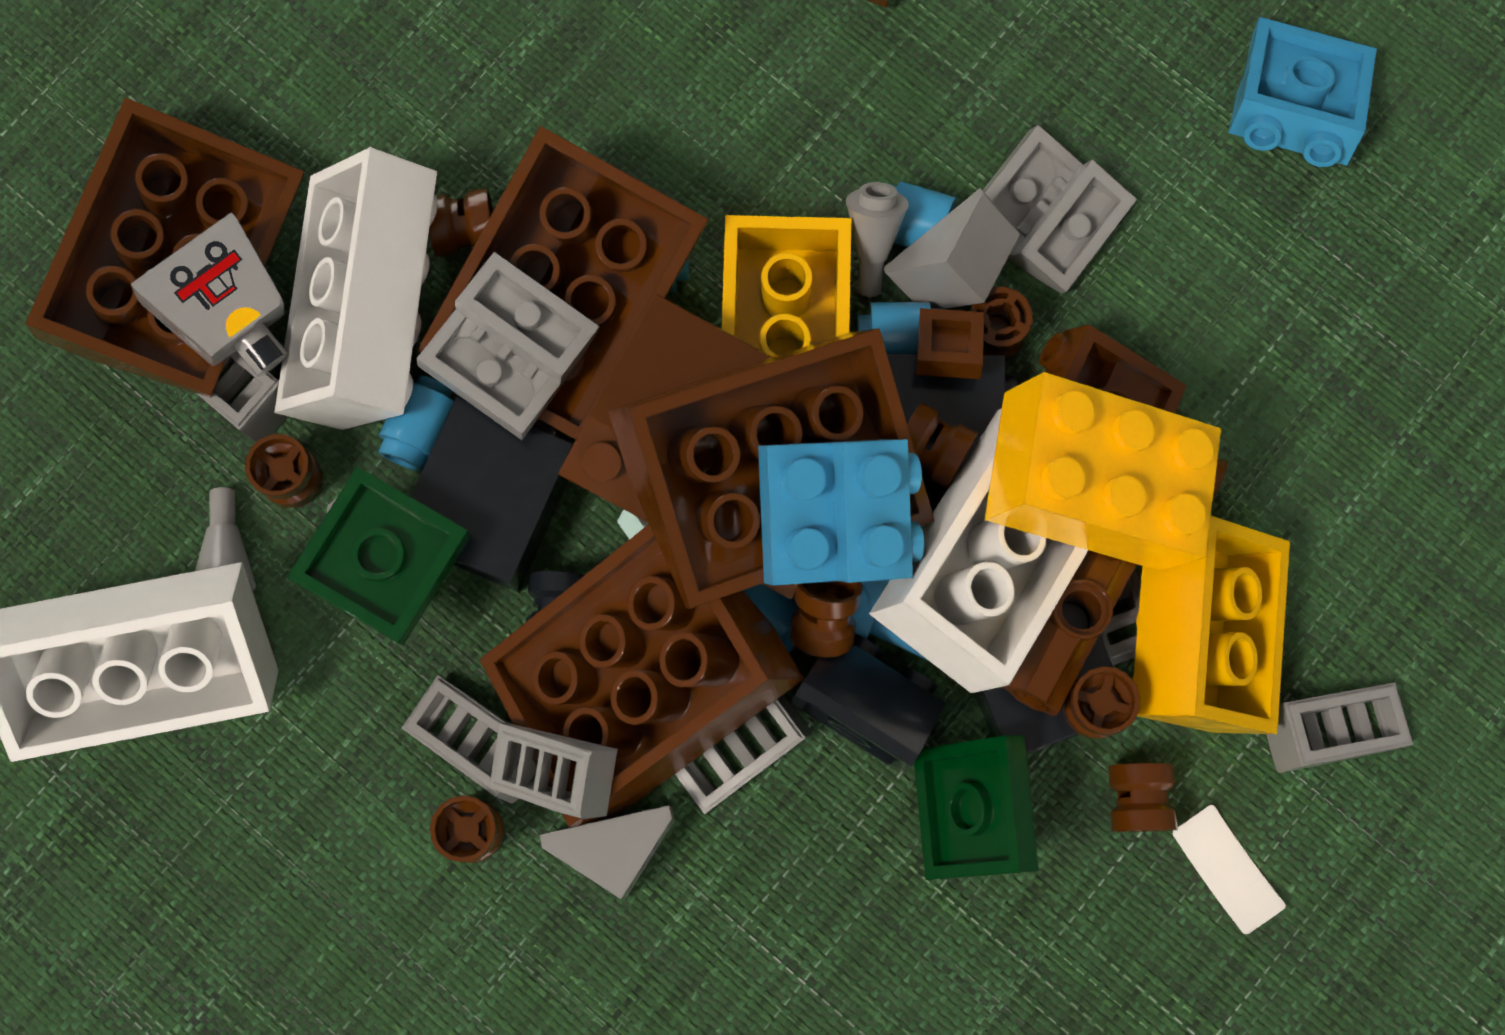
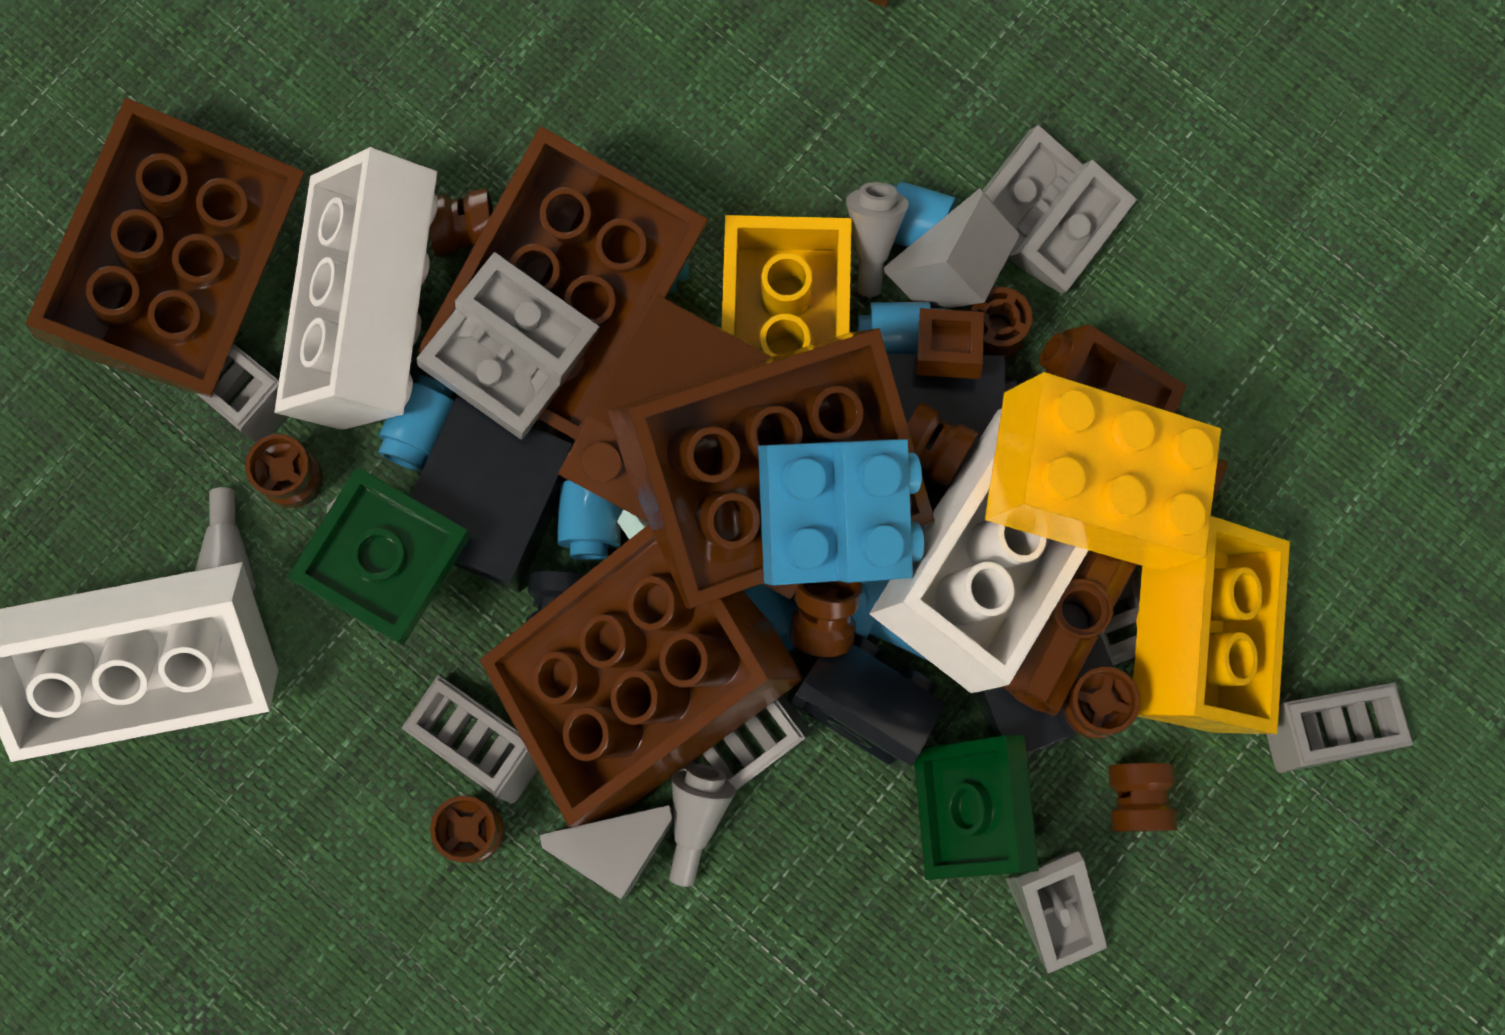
(217, 298): light grey torso -> none
(587, 523): none -> dark azure brick
(591, 776): light grey slope -> none
(698, 806): none -> light grey cone
(1059, 910): none -> light grey slope
(1228, 870): white sticker -> none
(1303, 93): dark azure plate -> none

